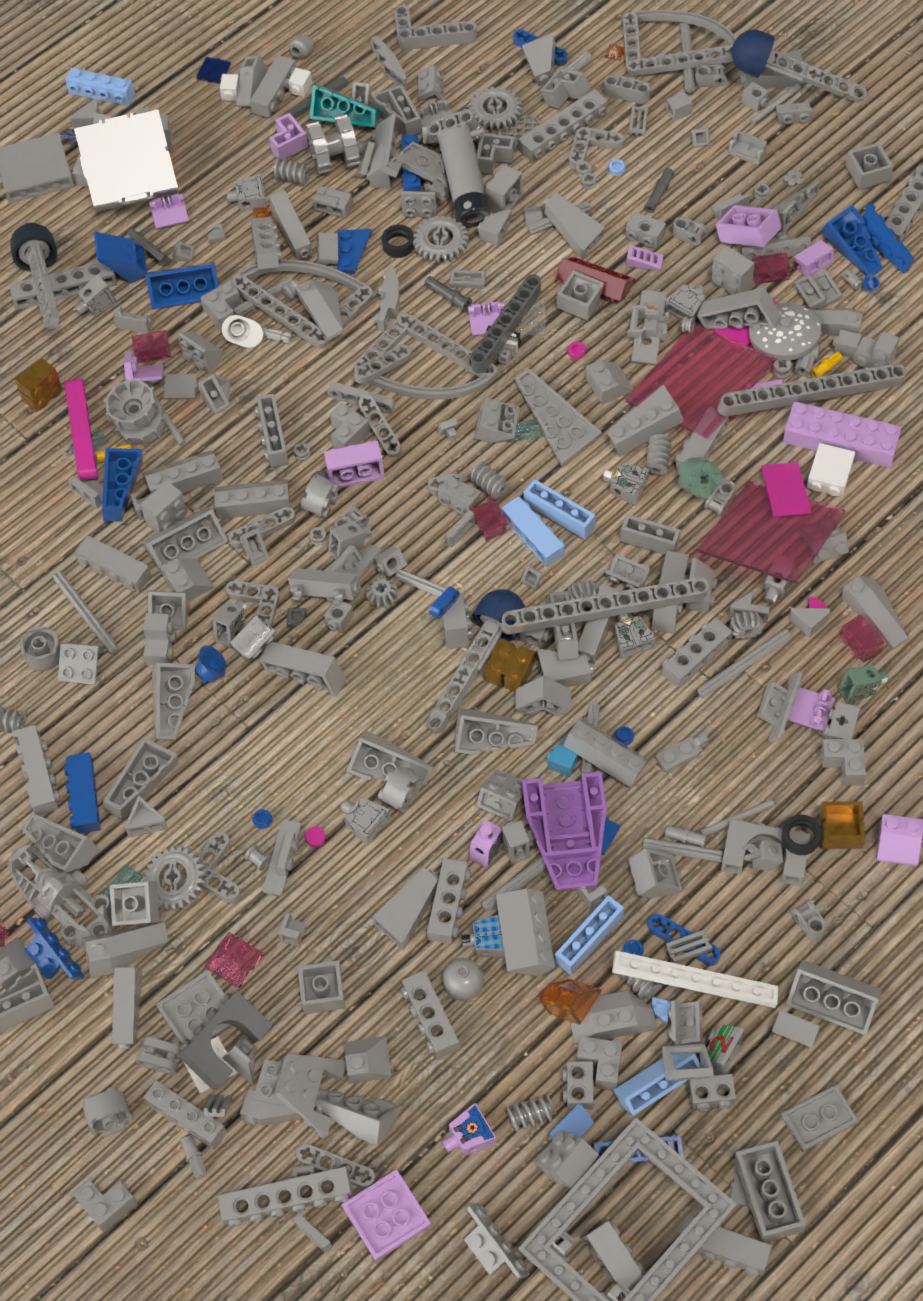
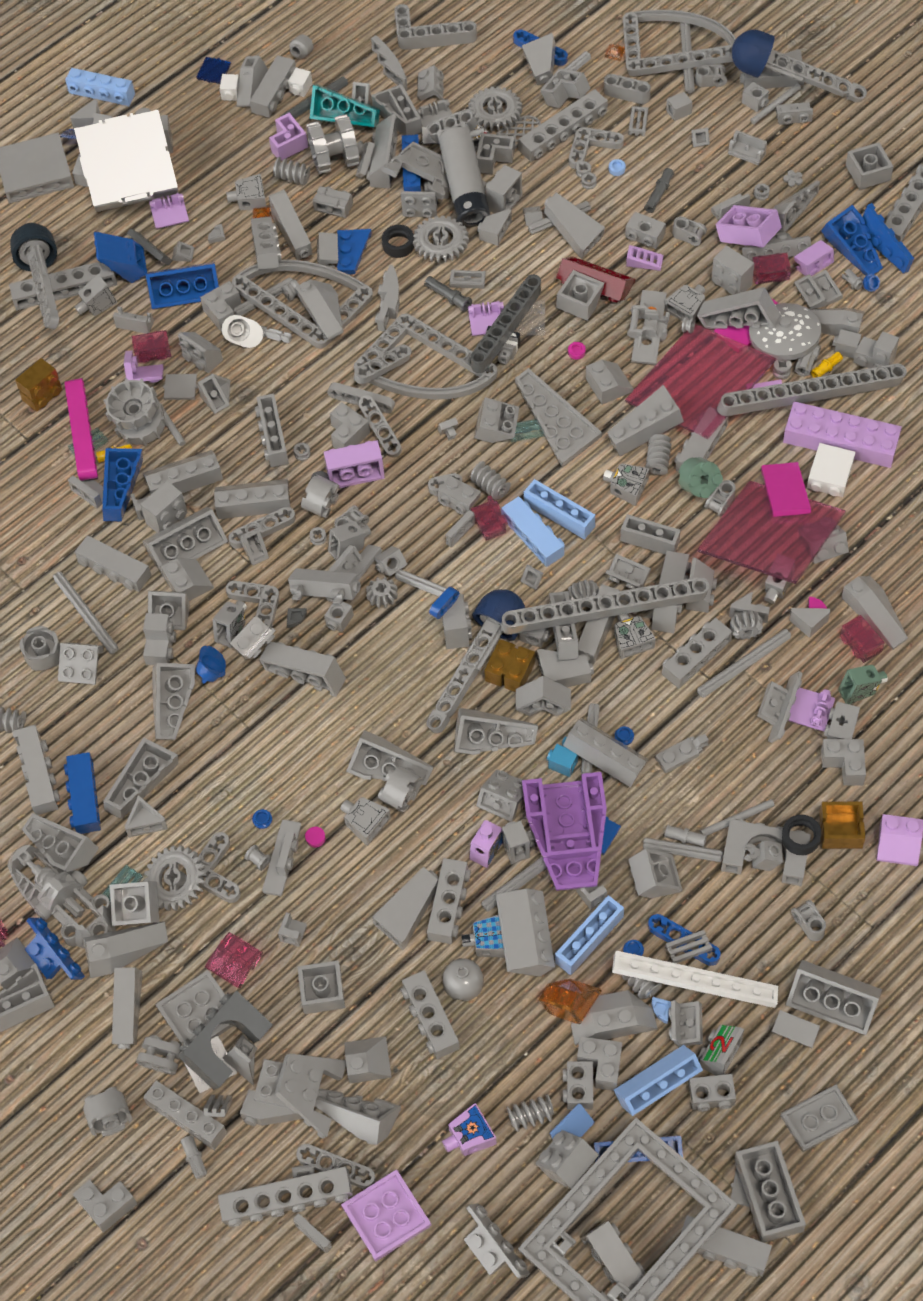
(672, 1074): light grey tile -> none

